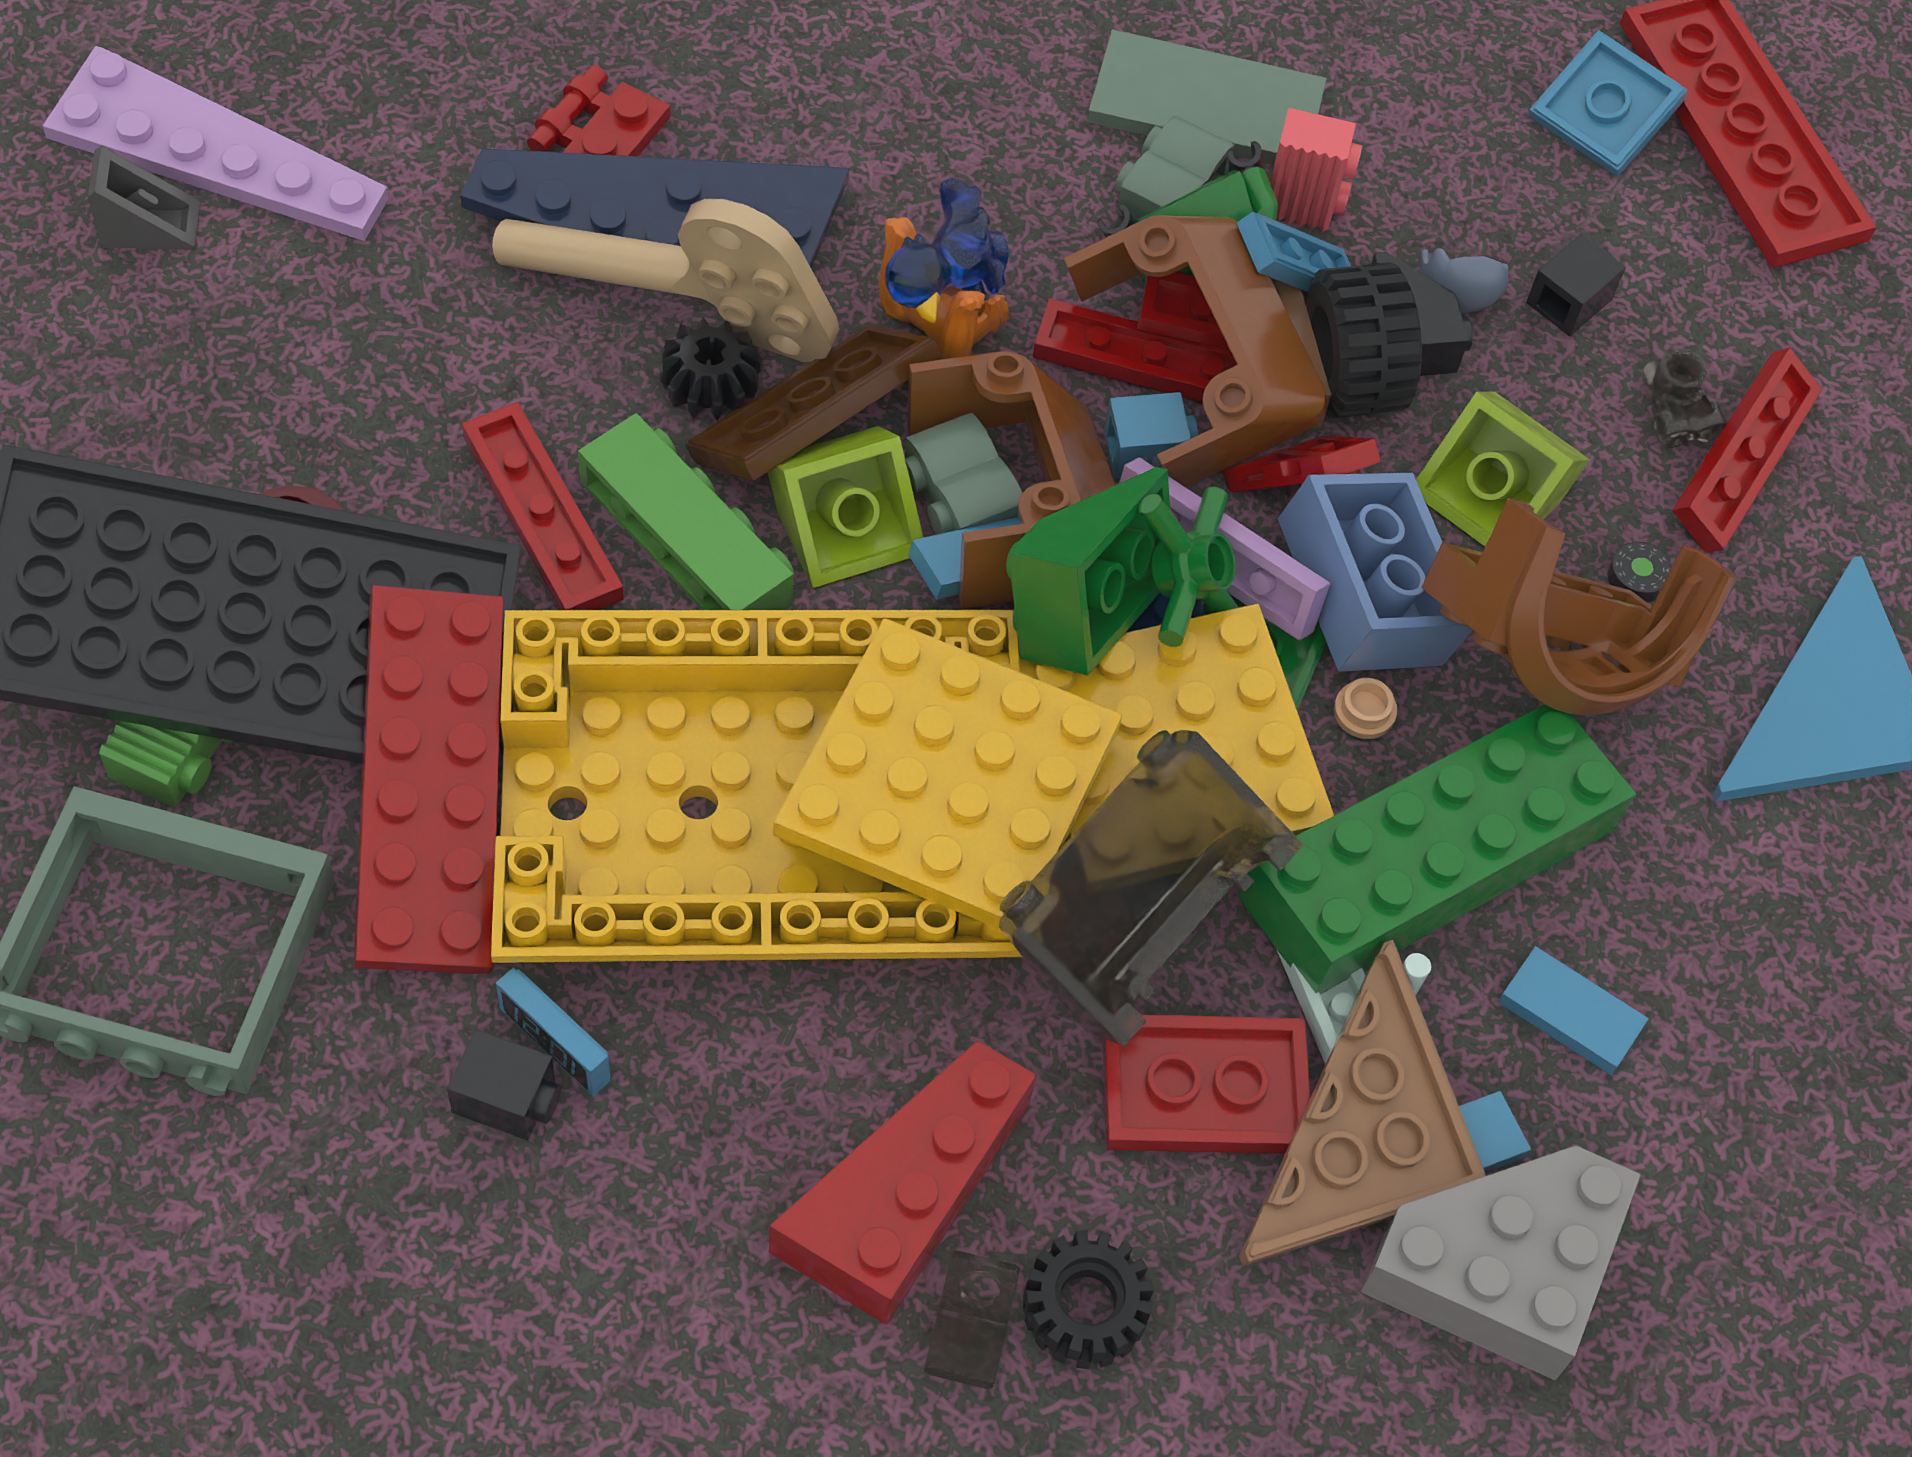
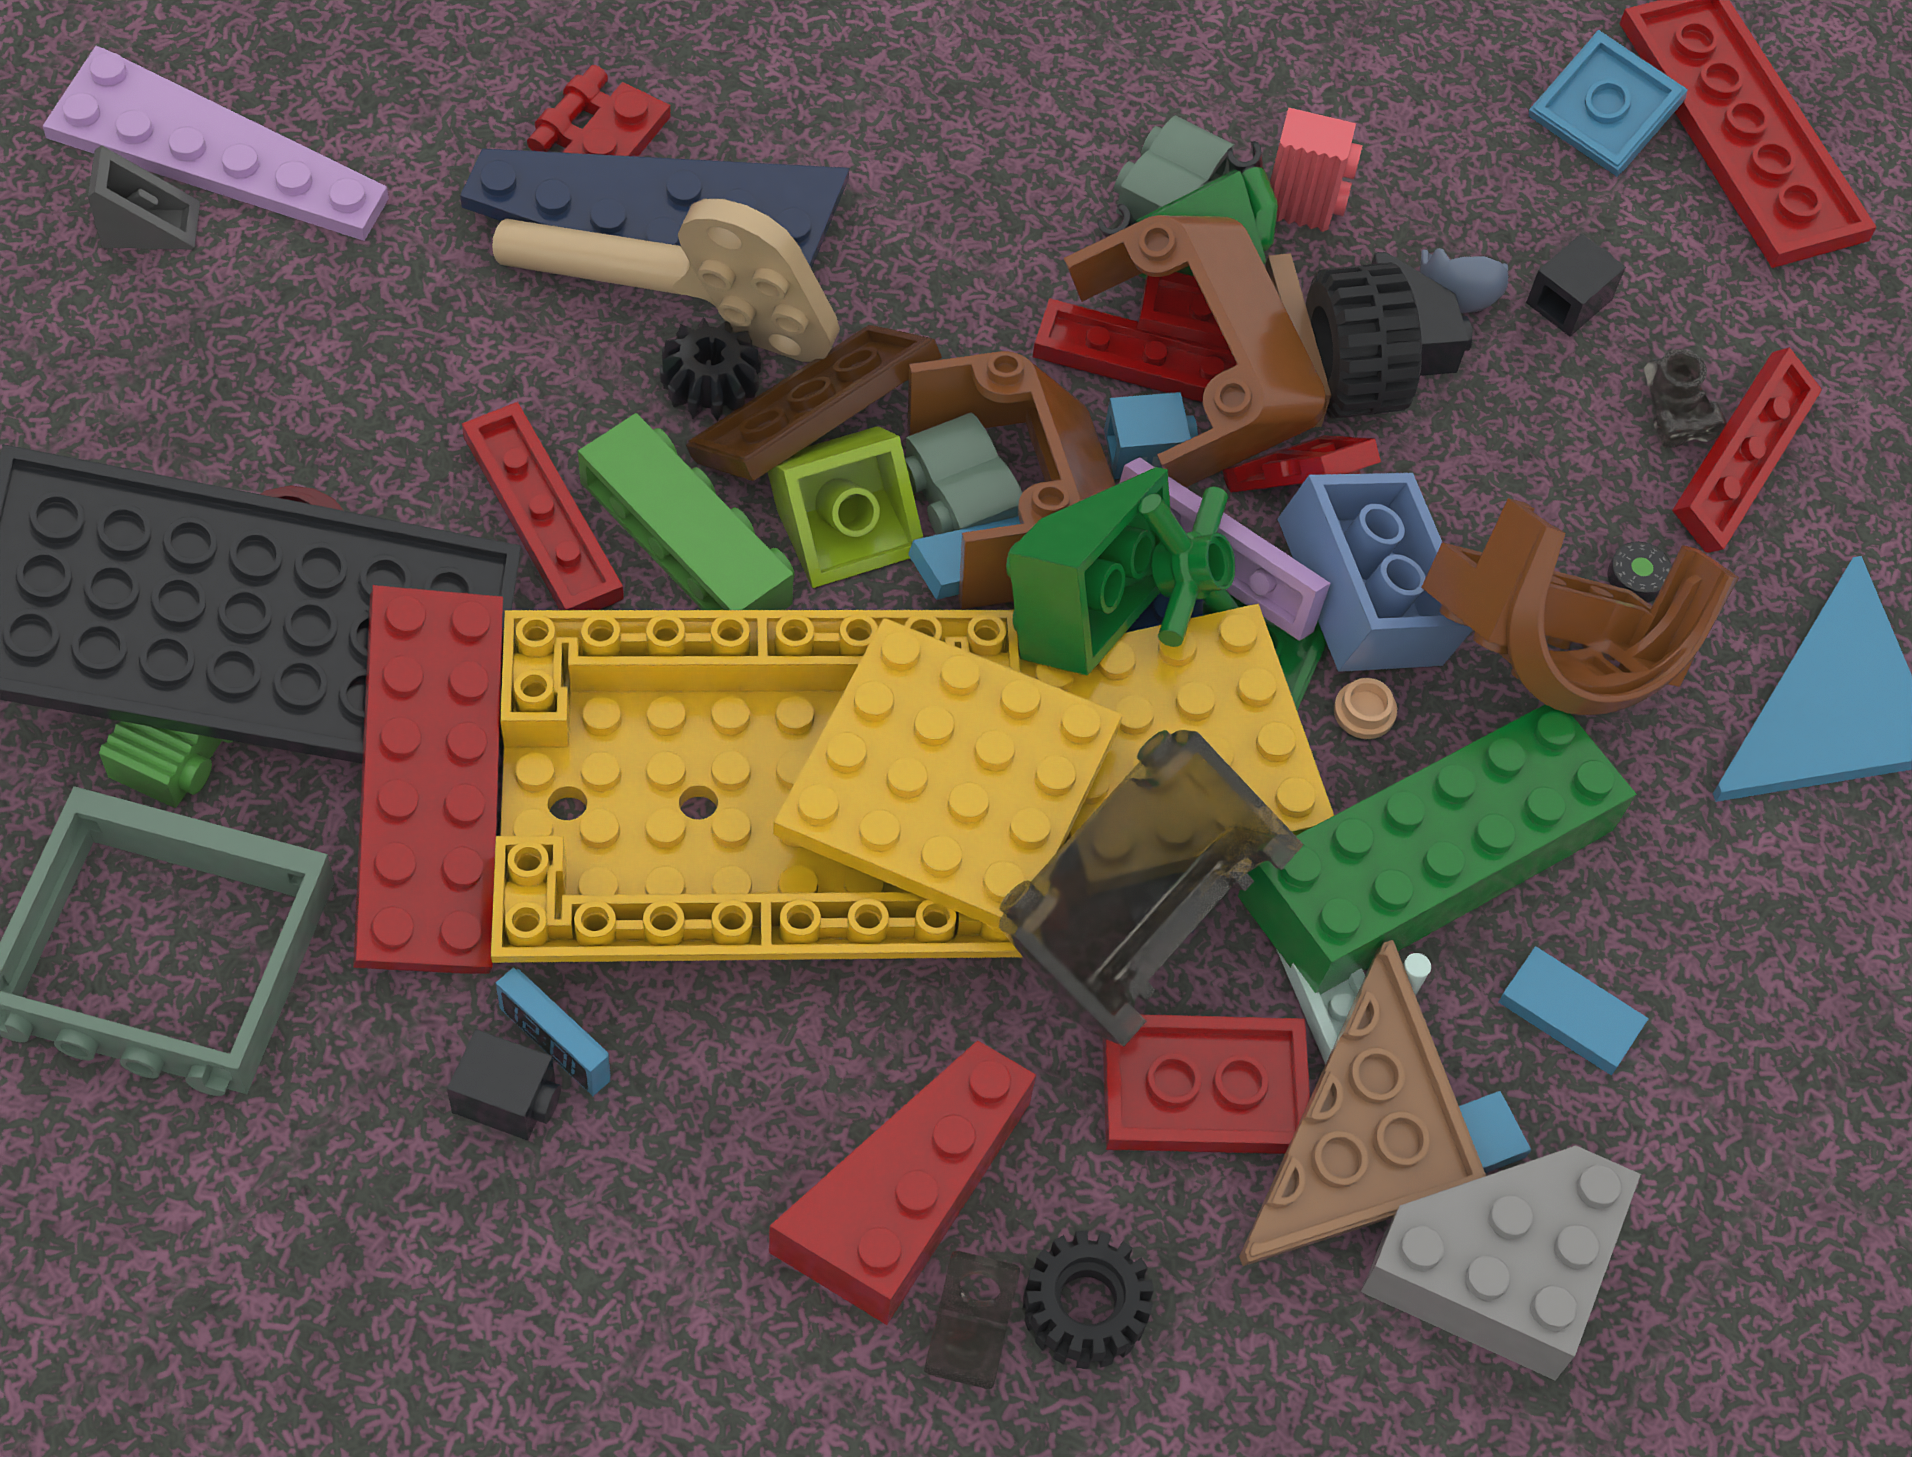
(958, 257): clear blue animal -> none
(961, 315): orange hair -> none
(1234, 98): sand green tile -> none
(1287, 252): dark azure tile -> none
(1493, 457): lime slope -> none

